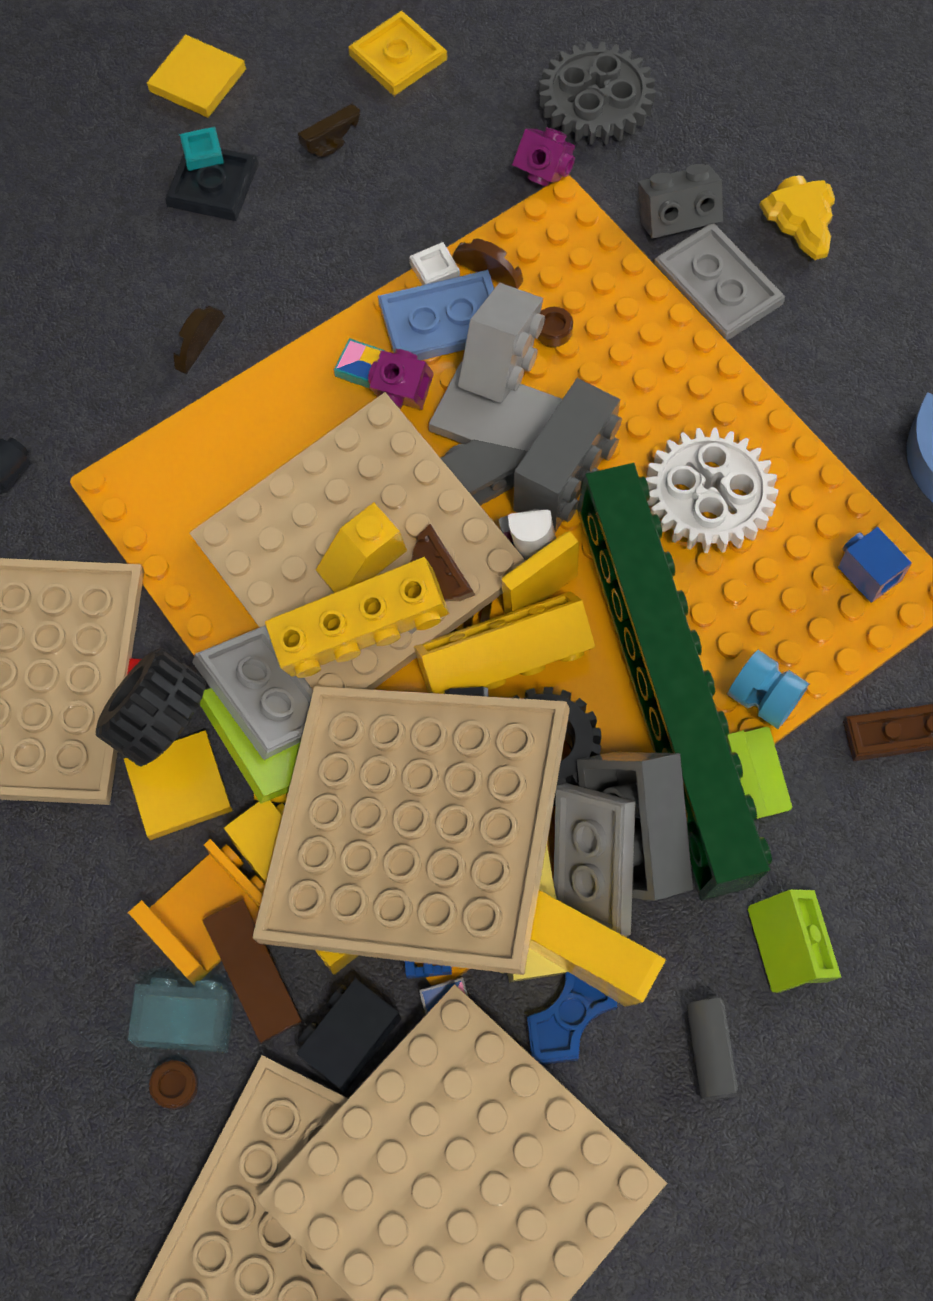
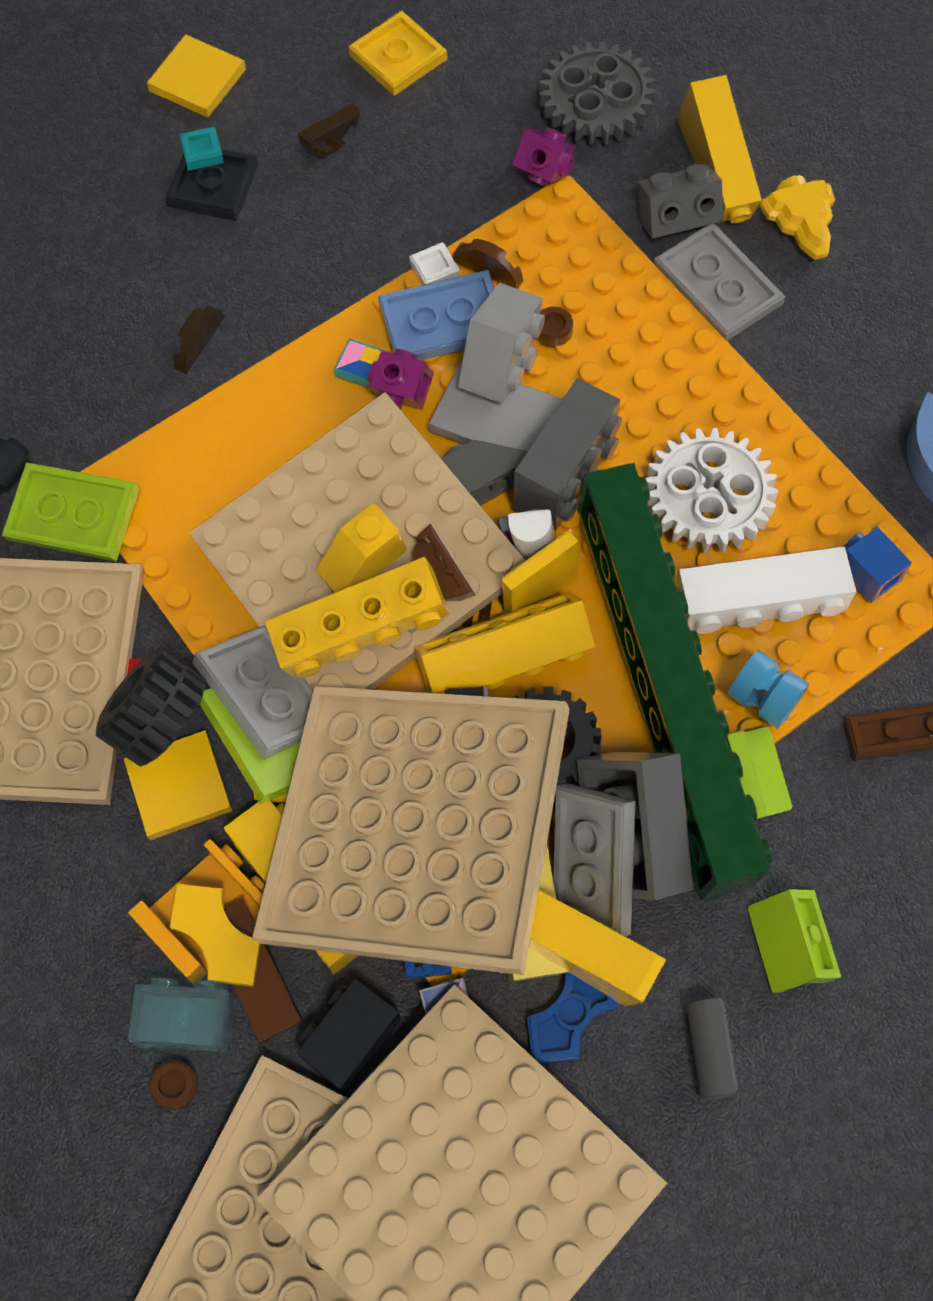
(71, 511): none -> lime tile
(202, 917): none -> yellow tile
(716, 139): none -> yellow slope
(767, 589): none -> white brick

